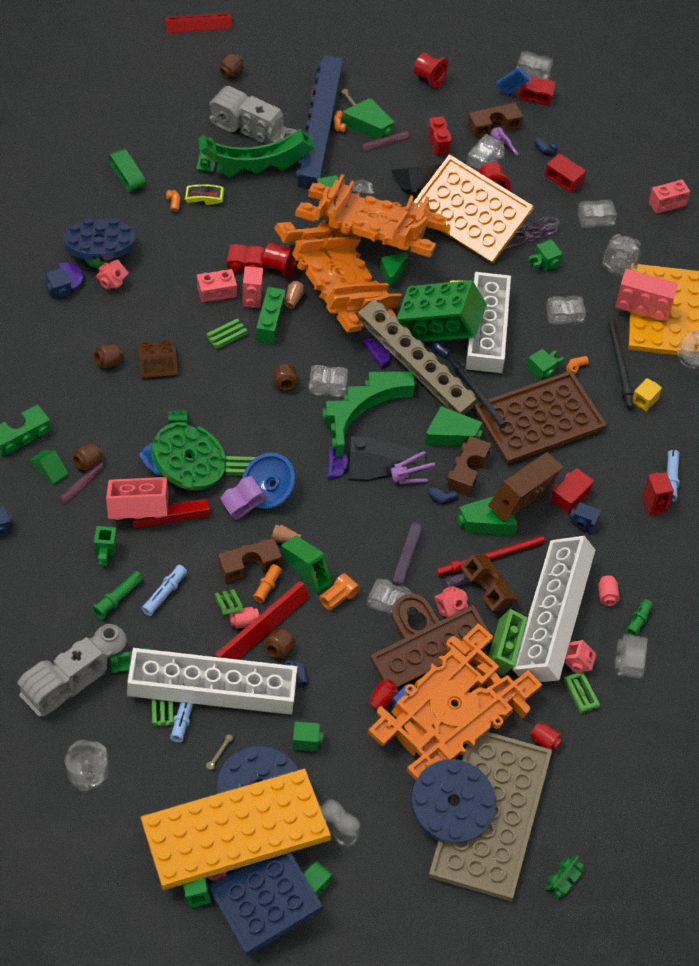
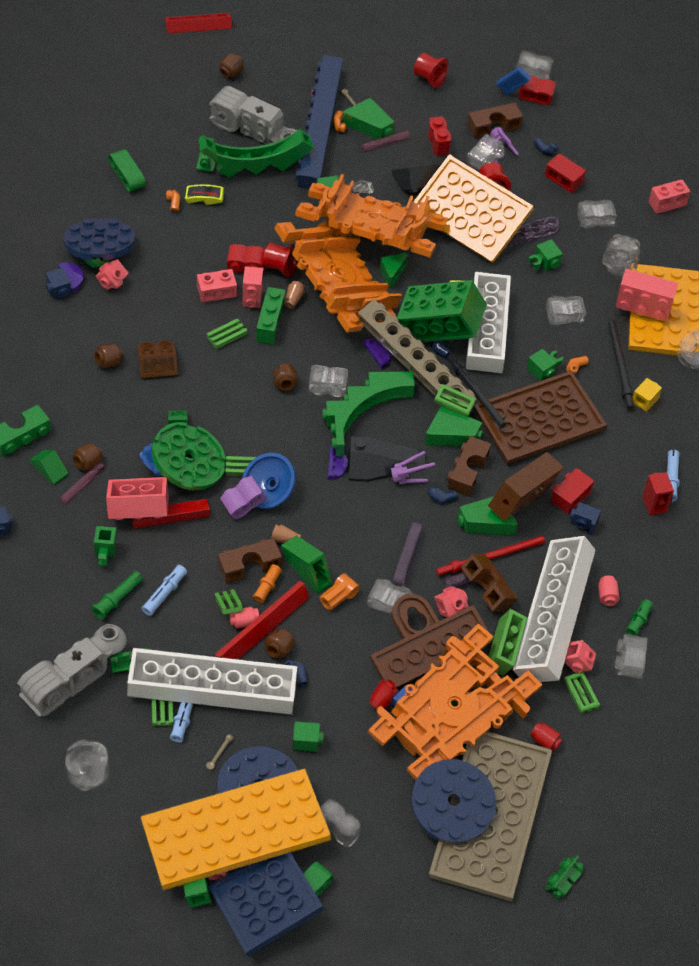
(454, 403): none -> bright green tile

